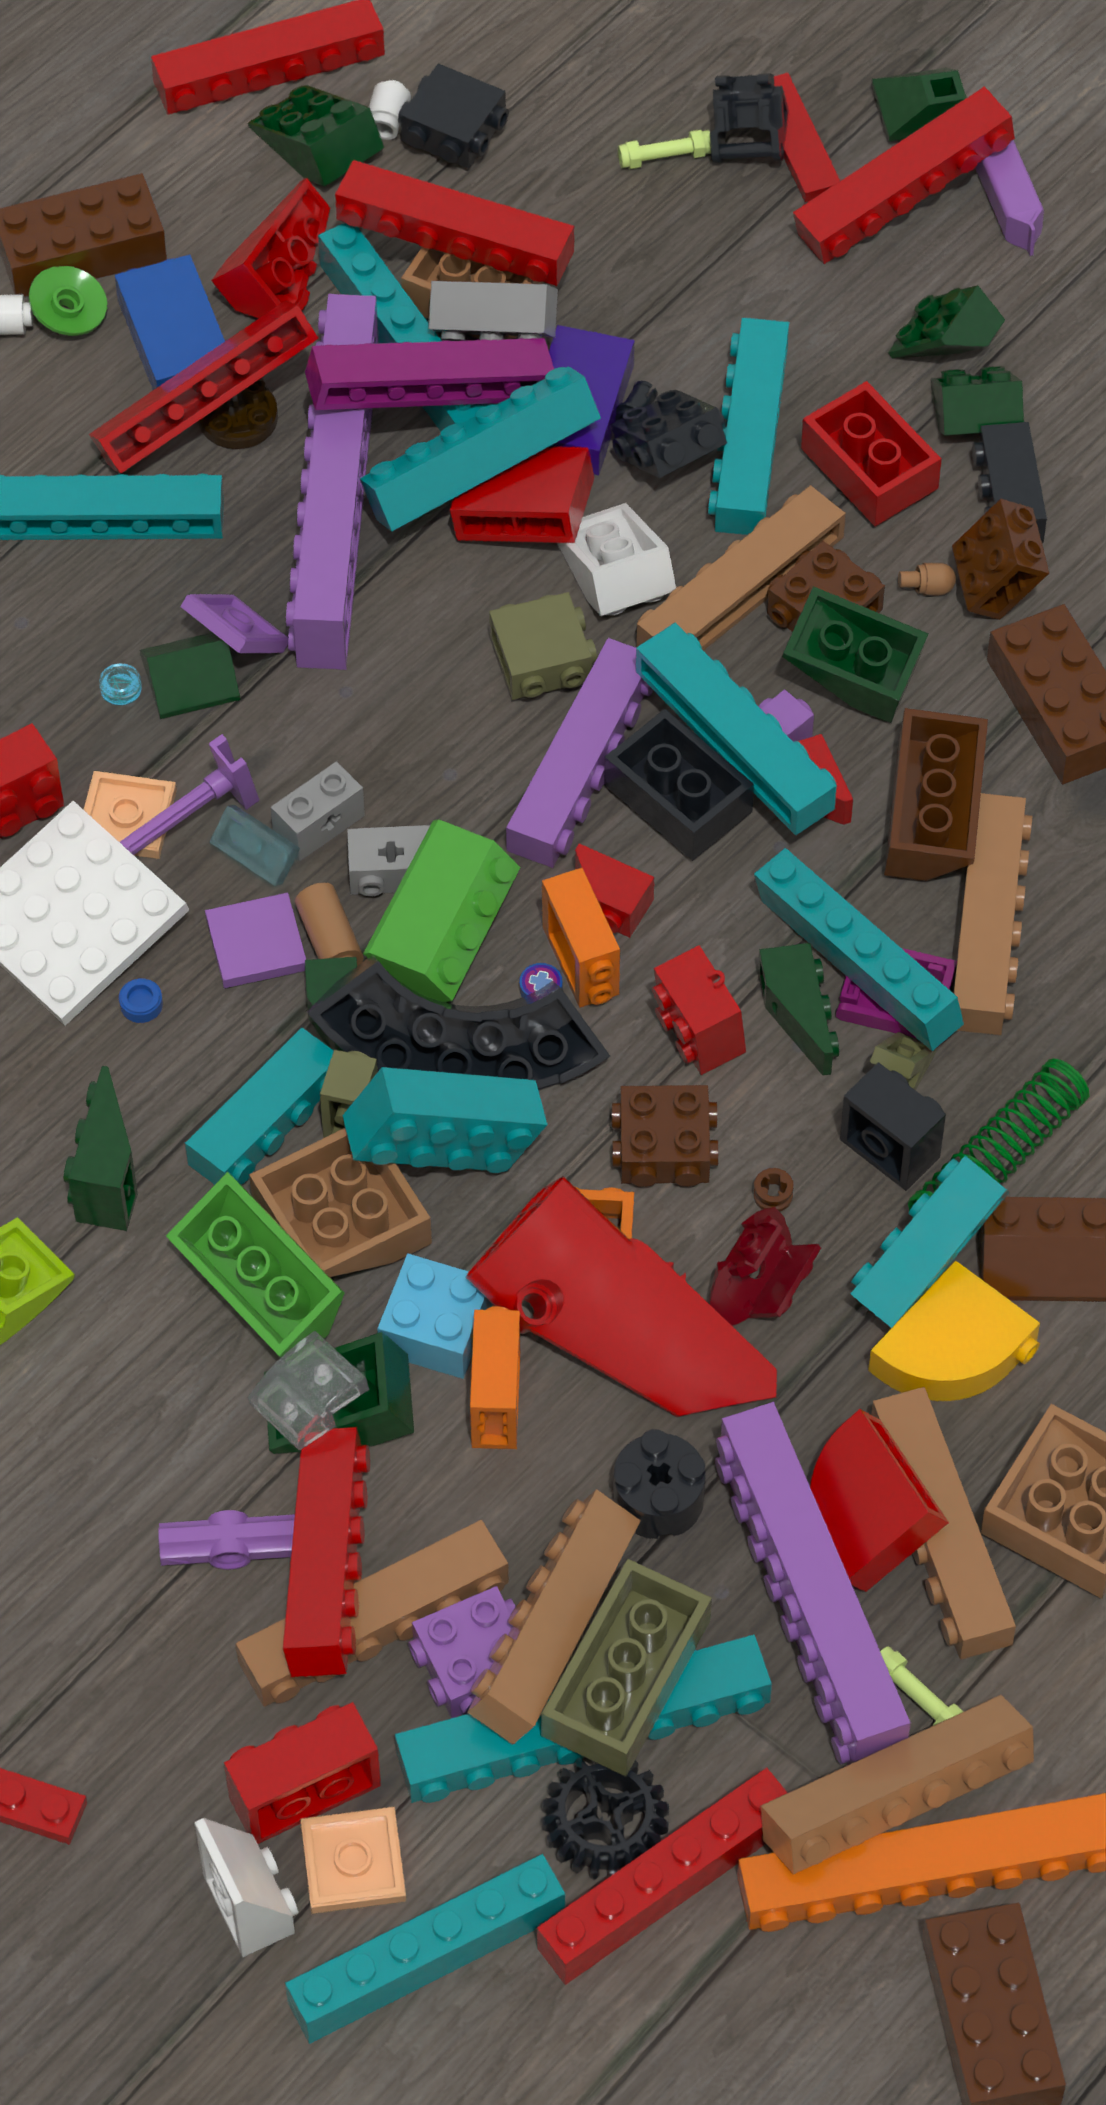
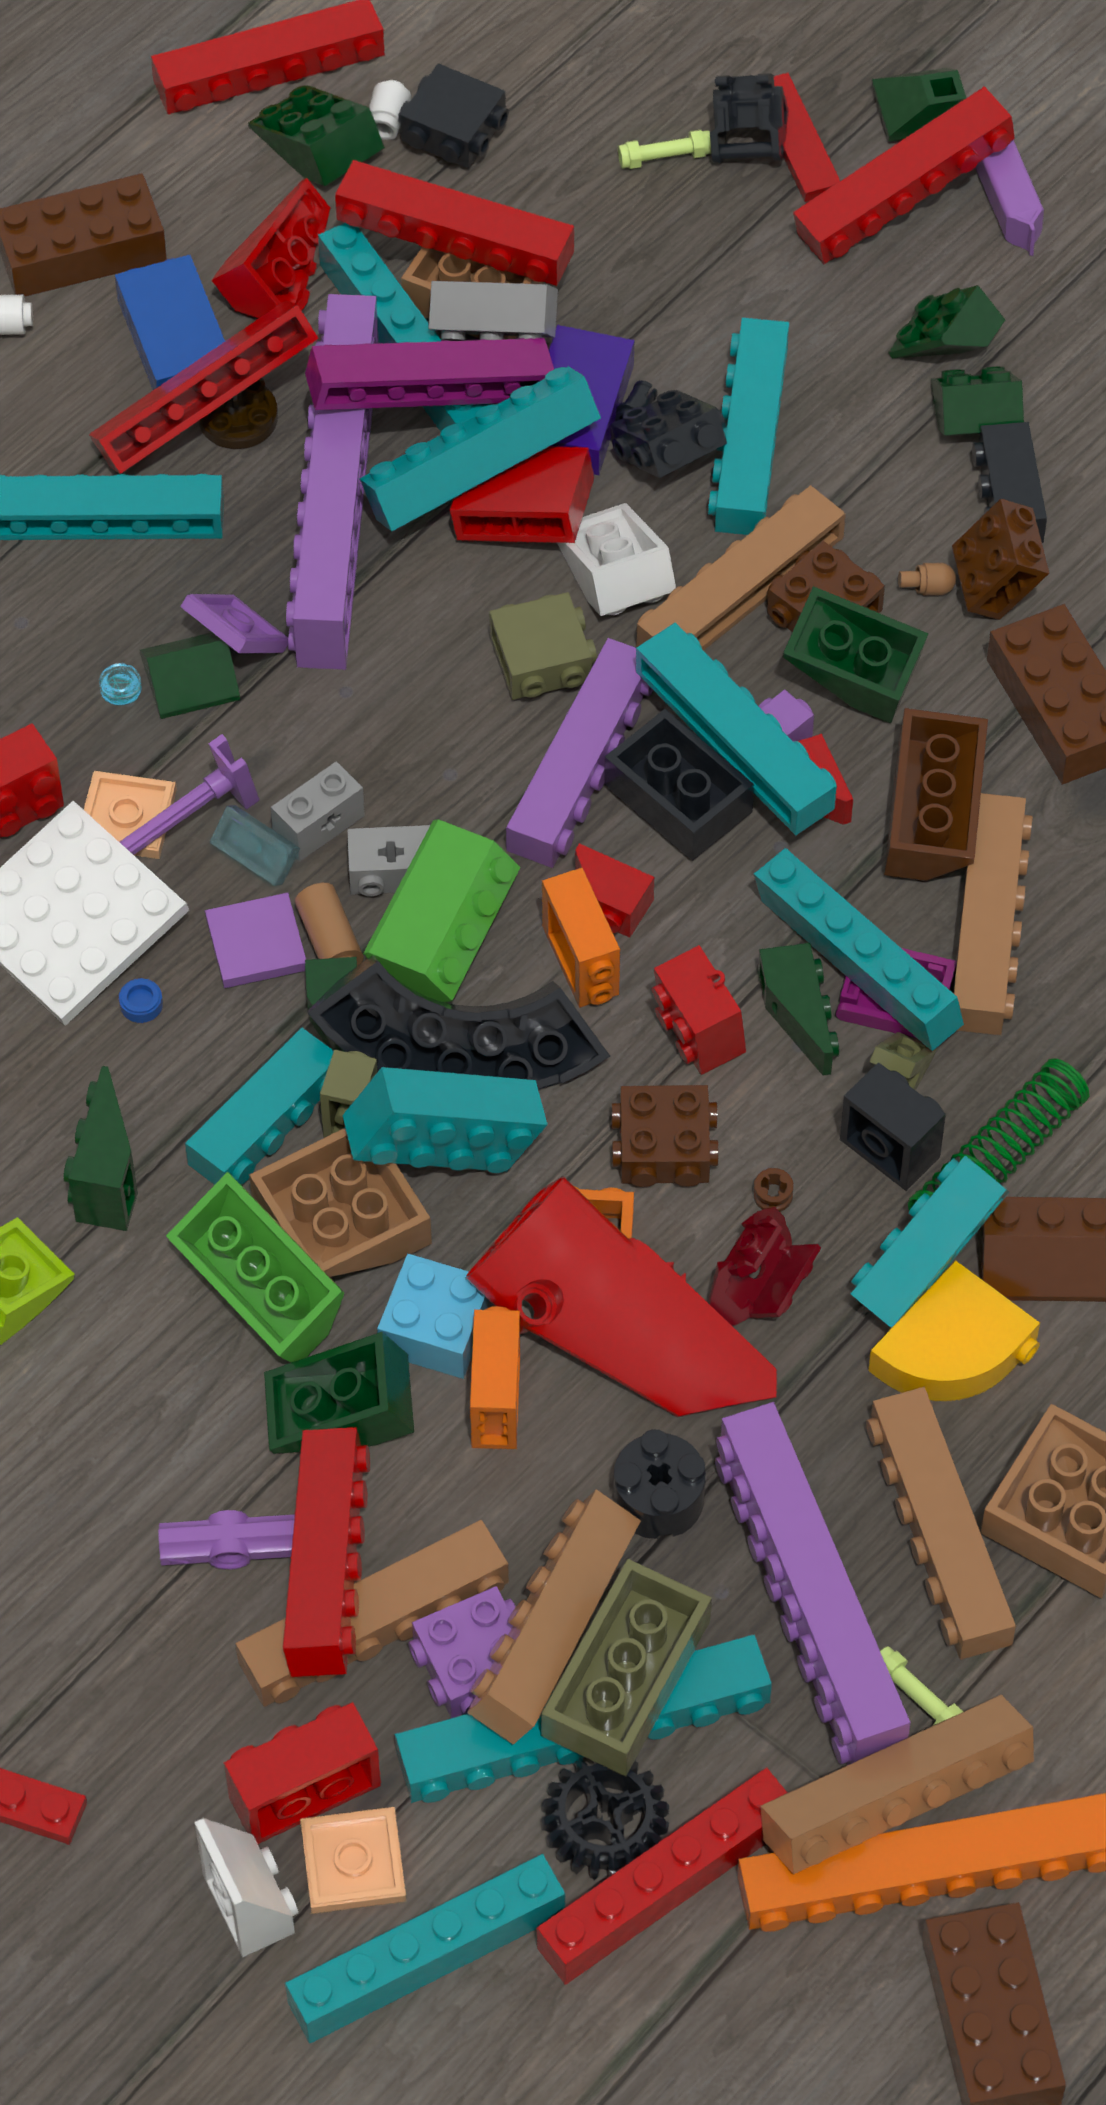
(72, 289): bright green dish -> none
(306, 1390): clear slope -> none
(538, 976): tile -> none
(871, 453): red brick -> none
(872, 1500): red brick -> none

